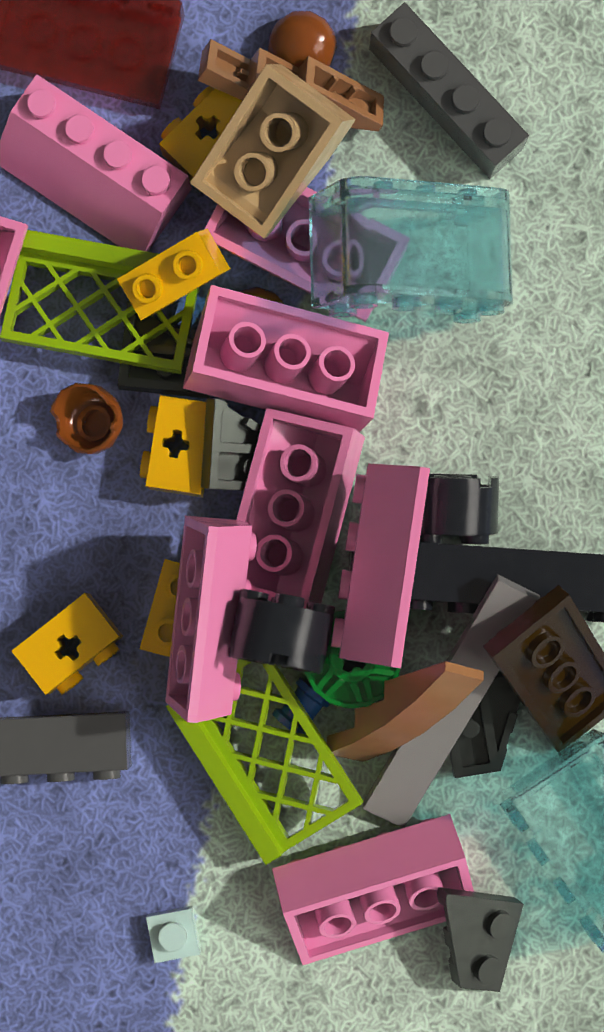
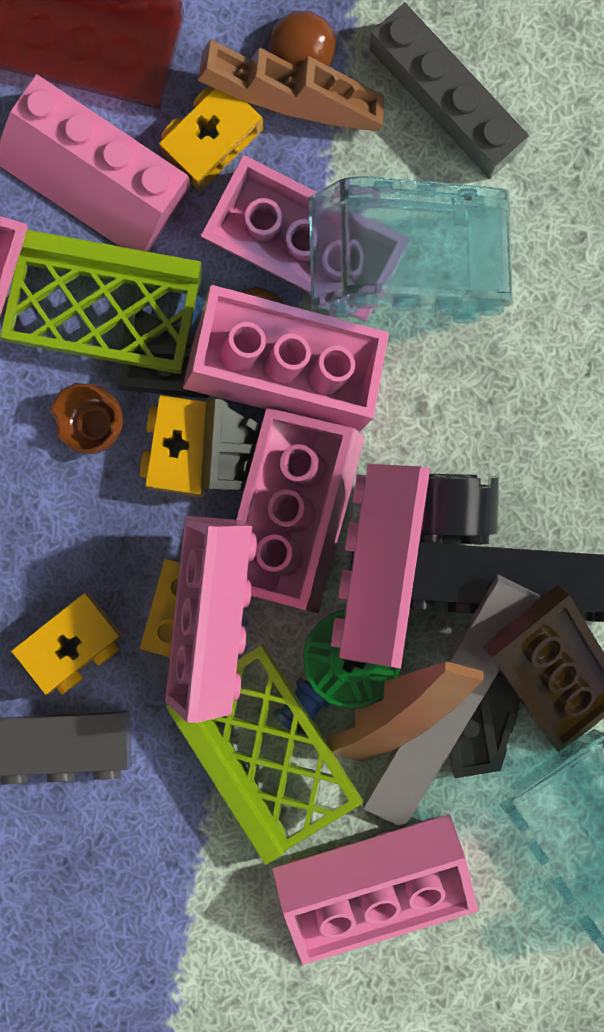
(173, 273): yellow brick -> none
(173, 934): light aqua plate -> none
(271, 149): tan slope -> none
(281, 631): black brick -> none
(479, 936): pearl dark grey wing -> none

